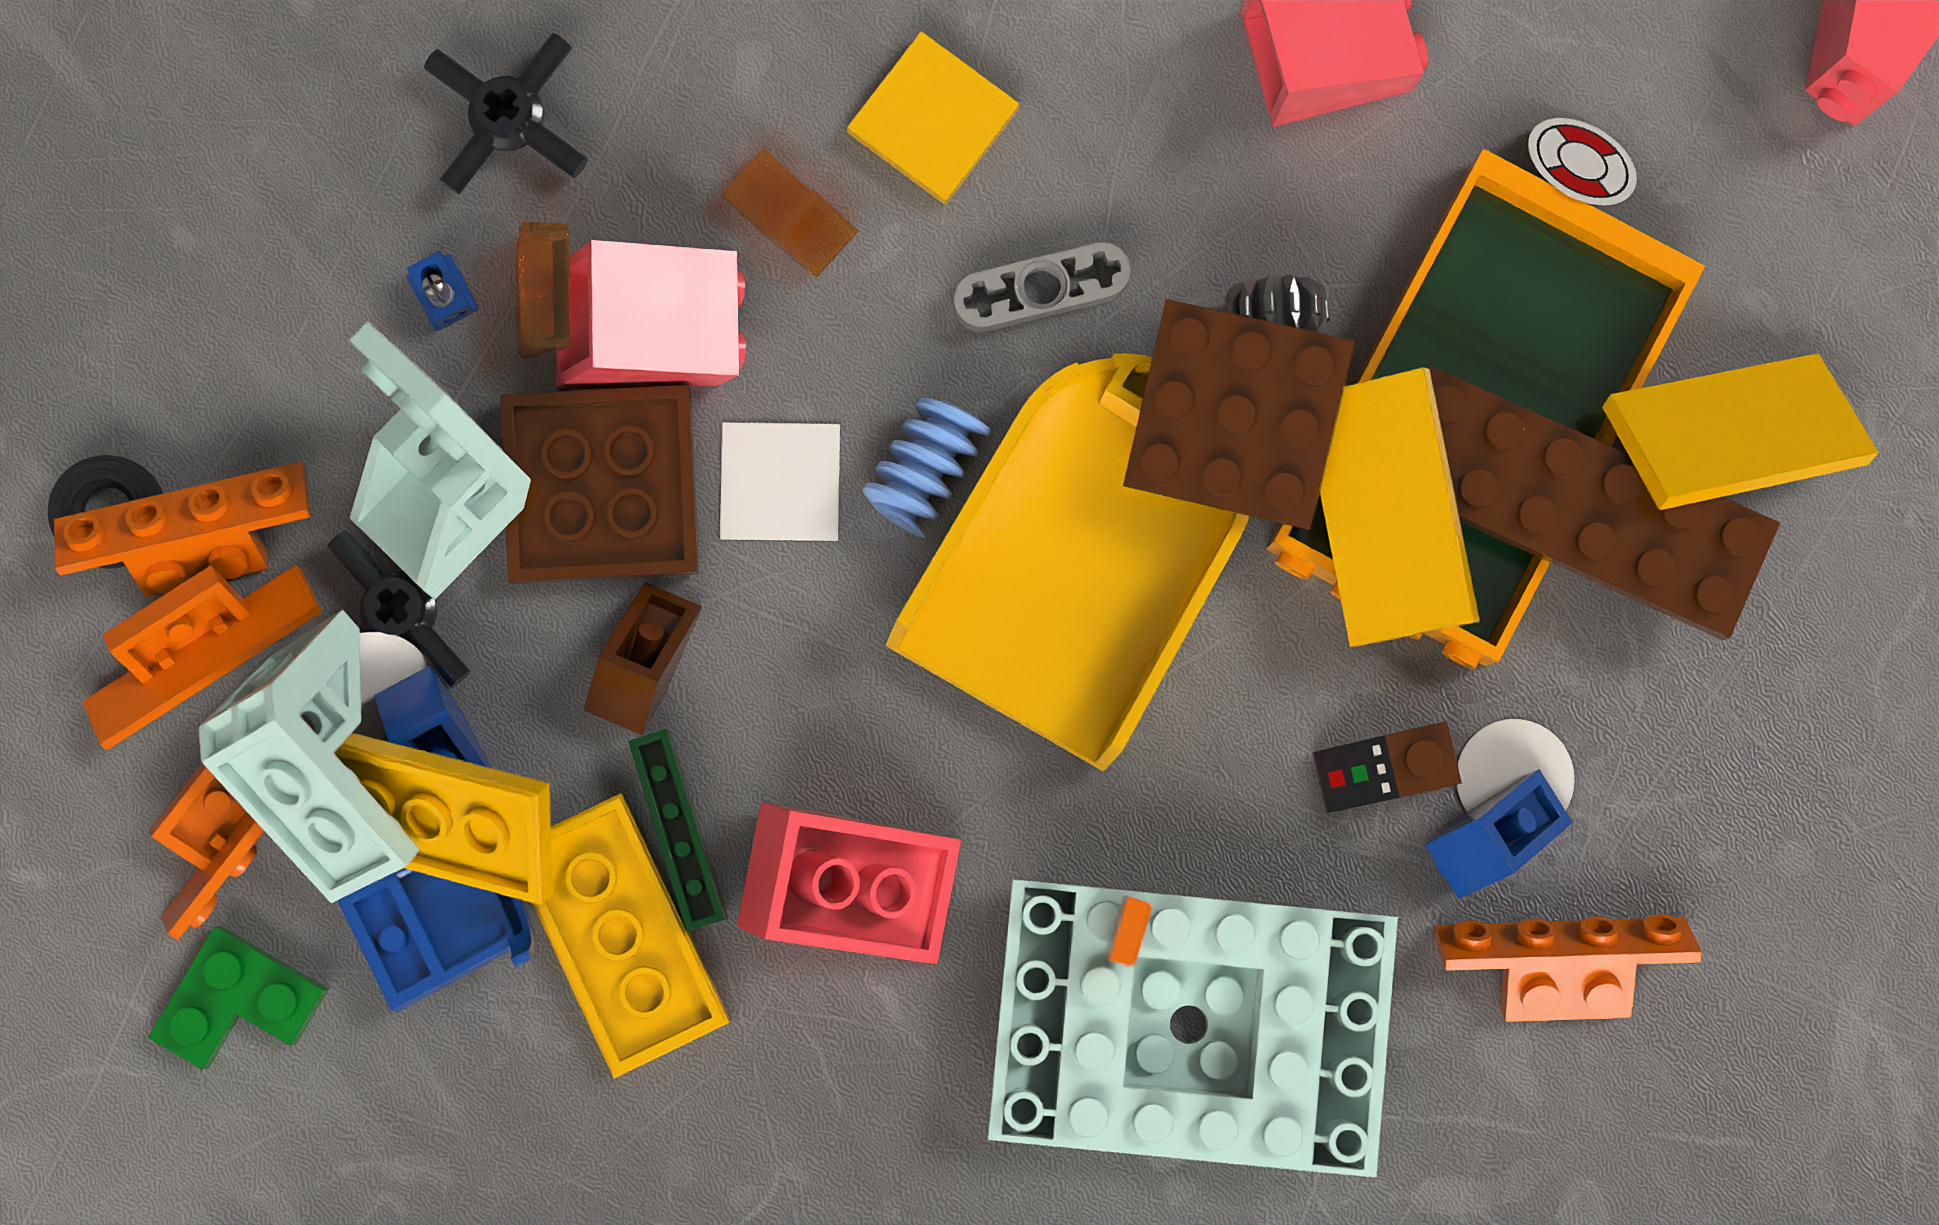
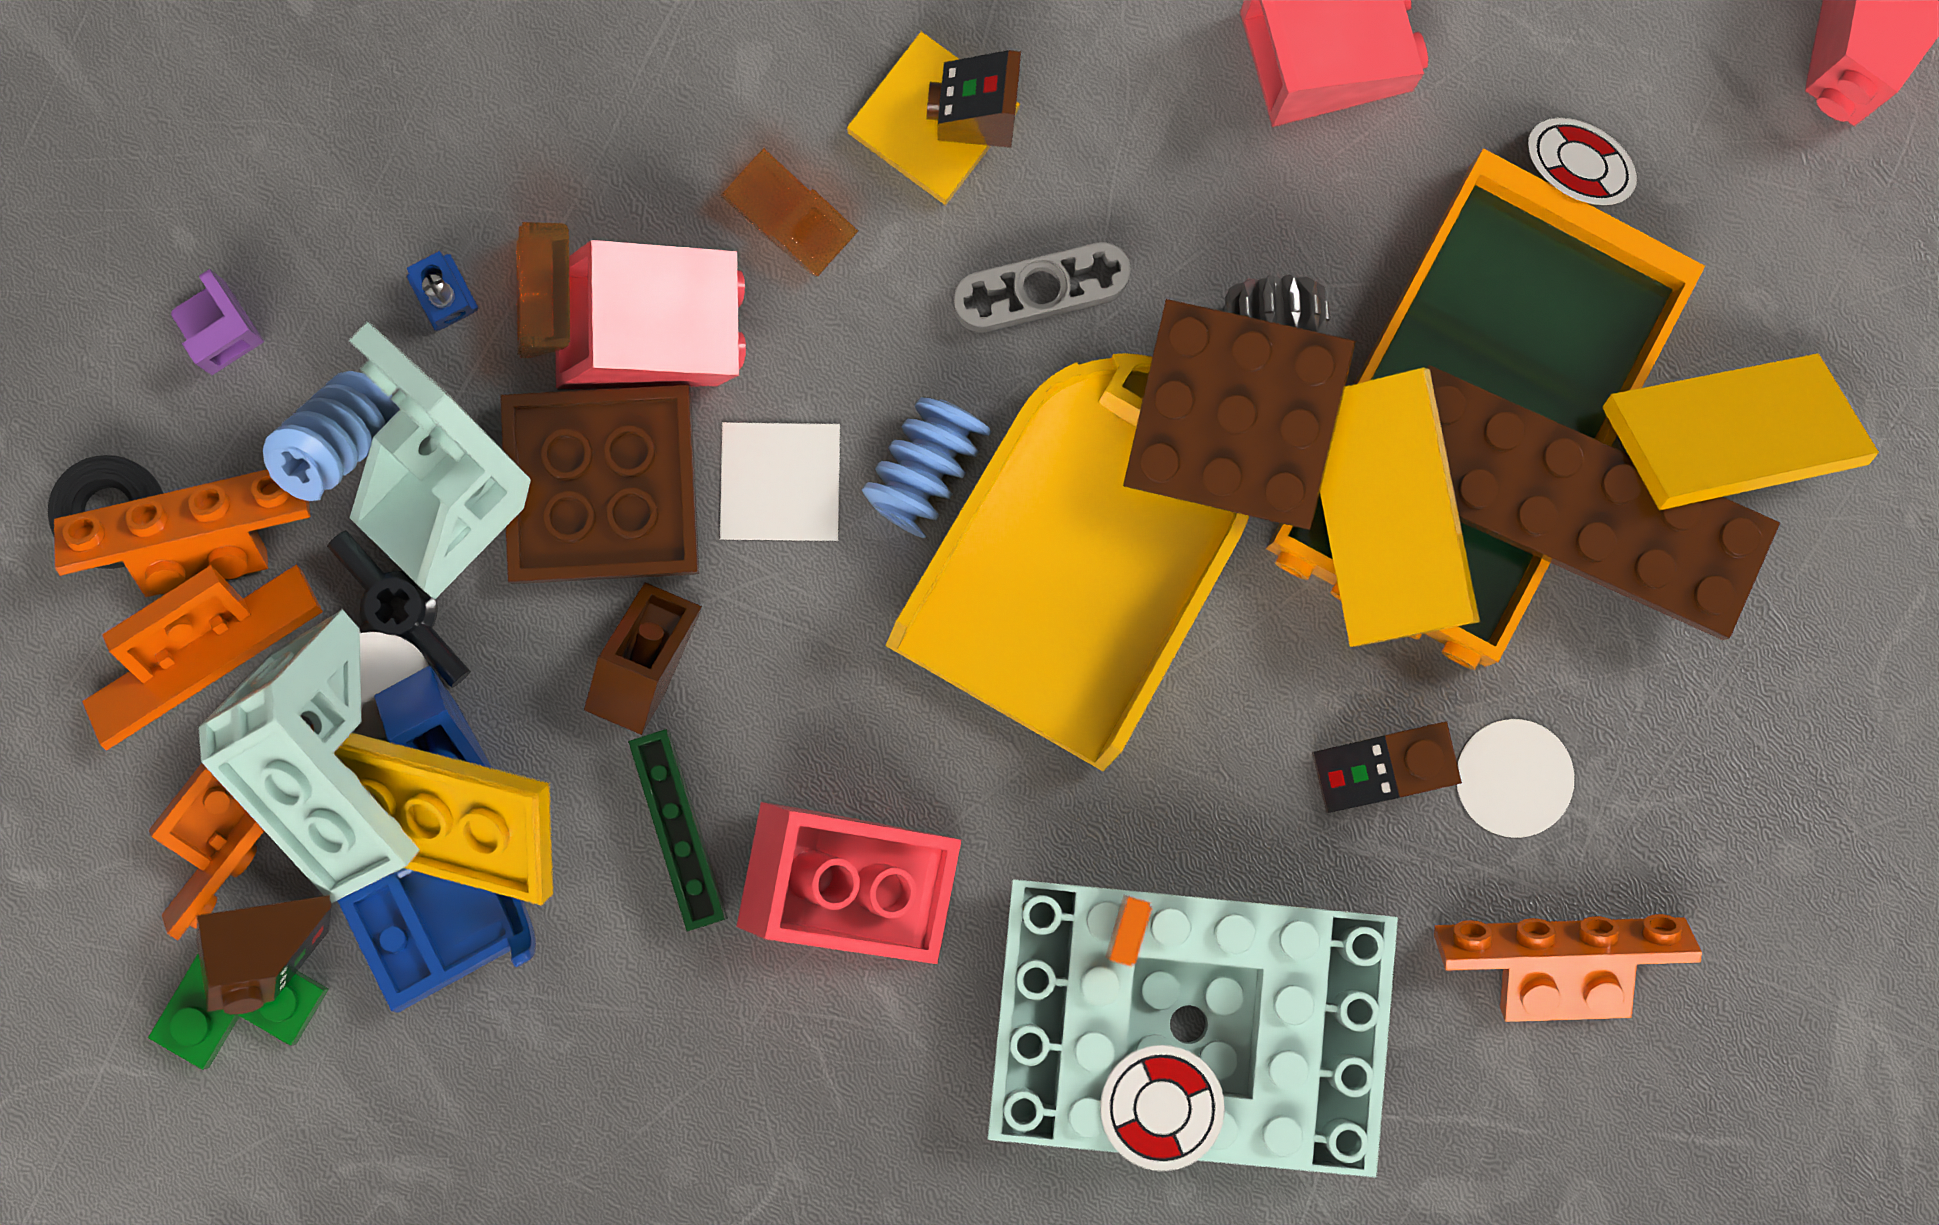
(215, 325): none -> medium lavender panel
(257, 950): none -> reddish brown slope
(327, 435): none -> light blue piece
(508, 94): black bar -> none
(624, 940): yellow tile -> none
(976, 99): none -> slope
(1162, 1107): none -> sticker
(1498, 835): blue slope -> none

